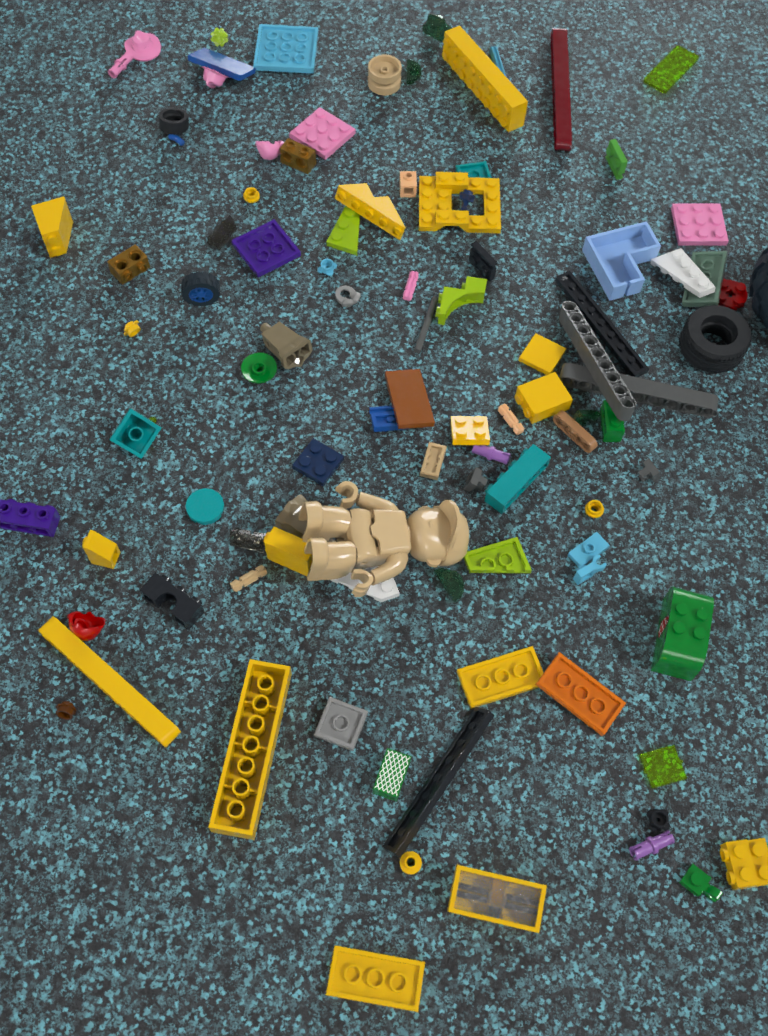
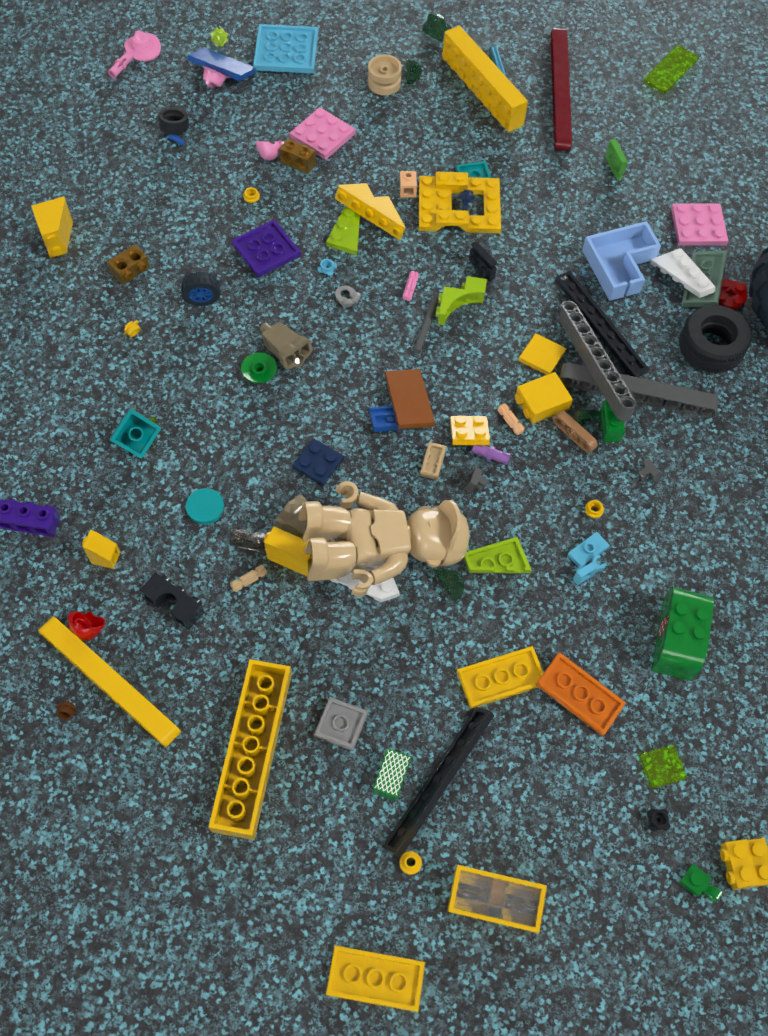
(223, 233): clear smoke hinge -> none
(516, 478): teal brick -> none
(651, 845): medium lavender pin -> none

